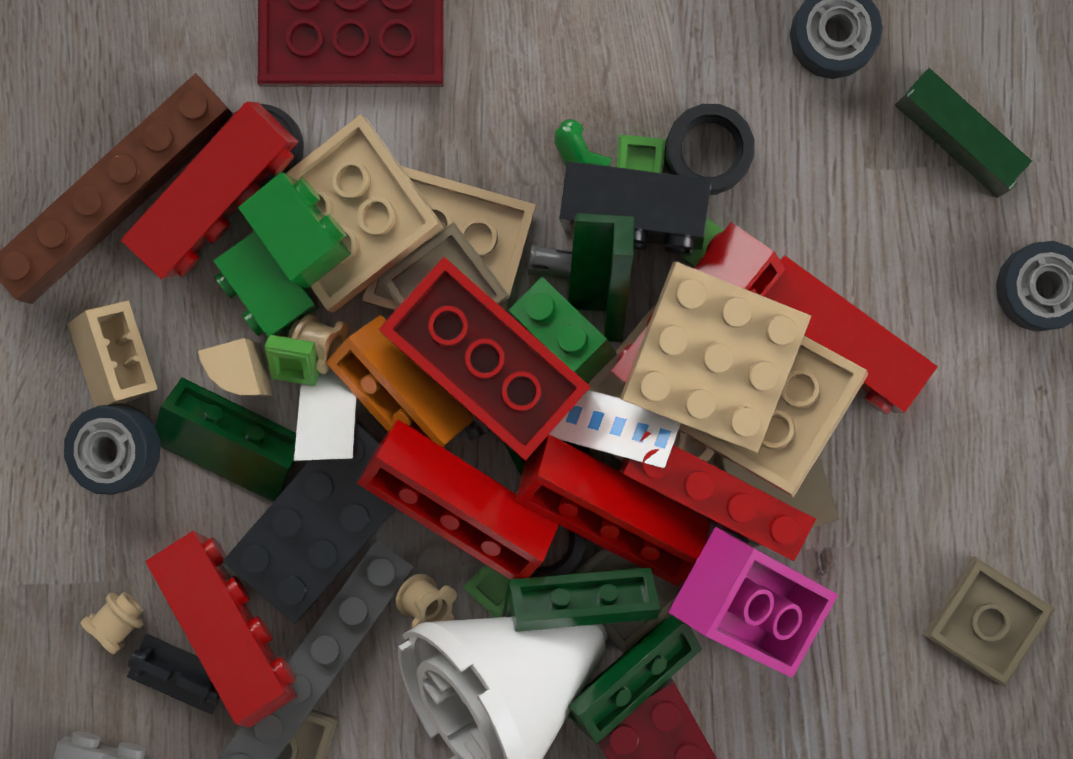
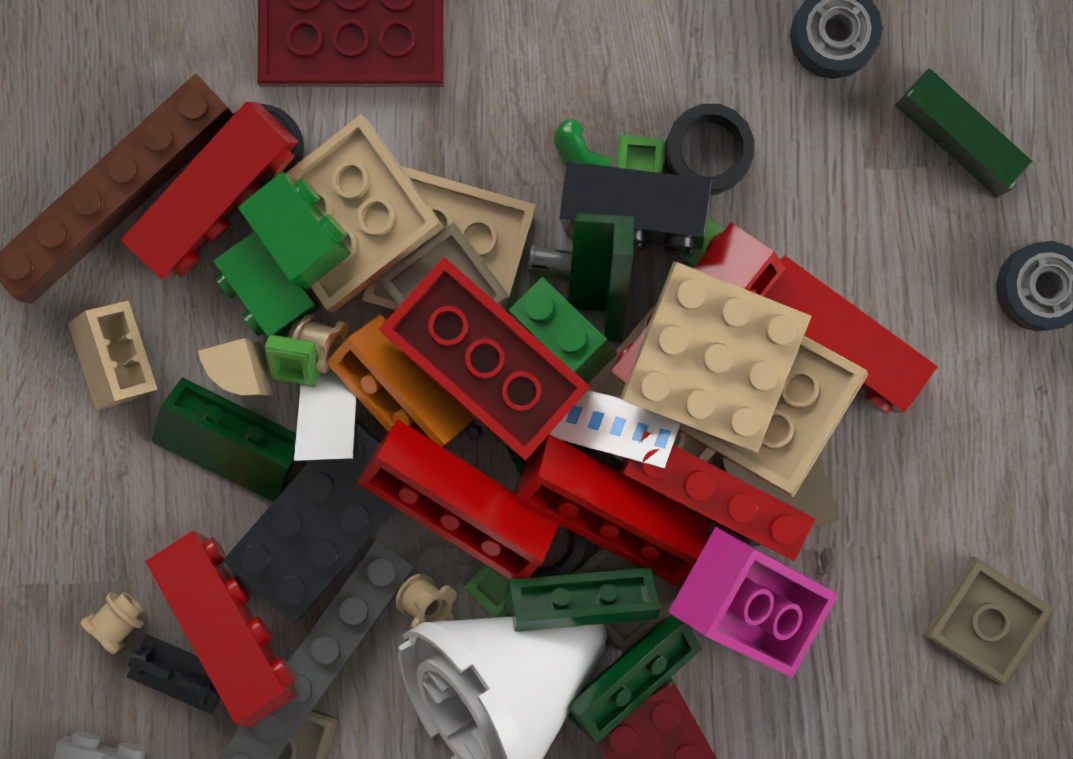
(88, 454): wheel -> none

